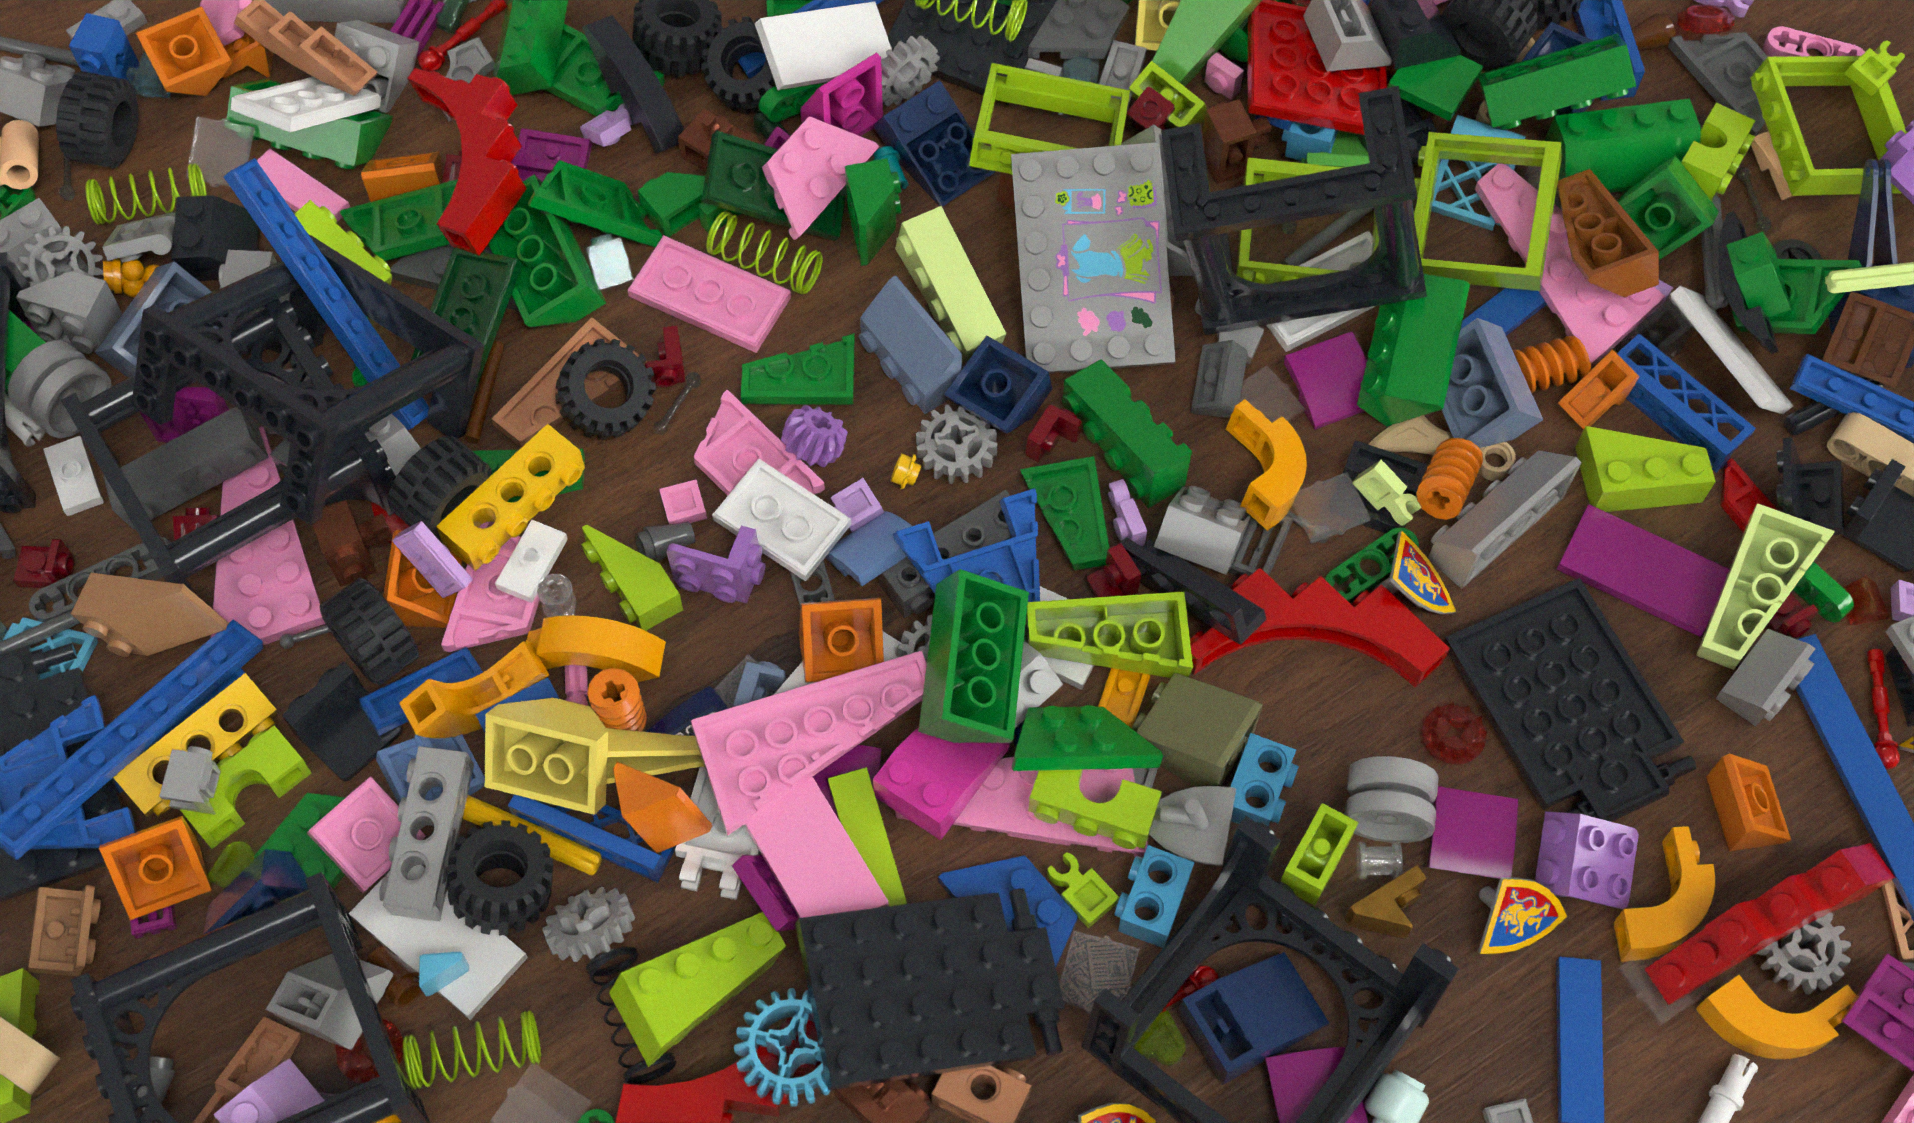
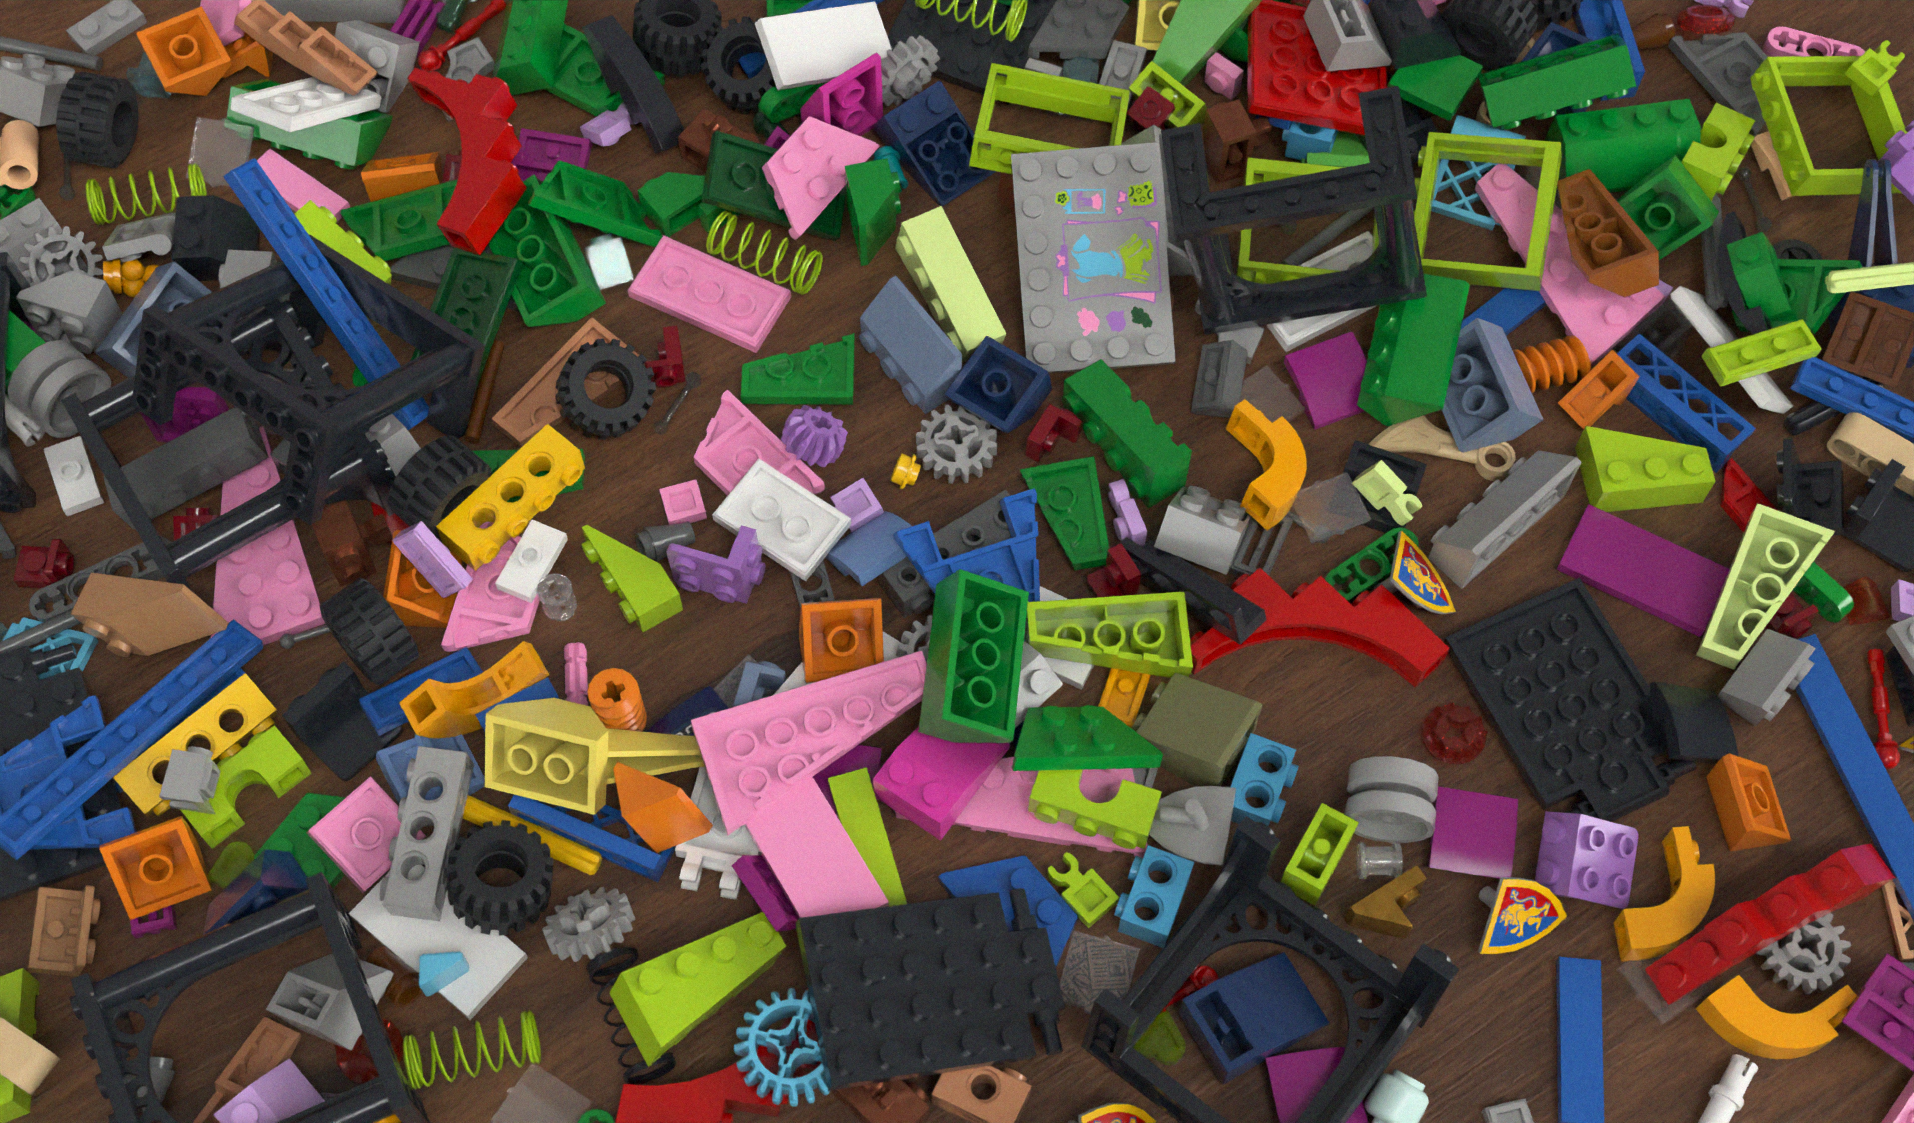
(103, 47): blue brick -> none
(598, 645): light orange arch -> none
(1449, 478): orange piece -> none
(1694, 723): none -> black slope
(1761, 352): none -> lime tile

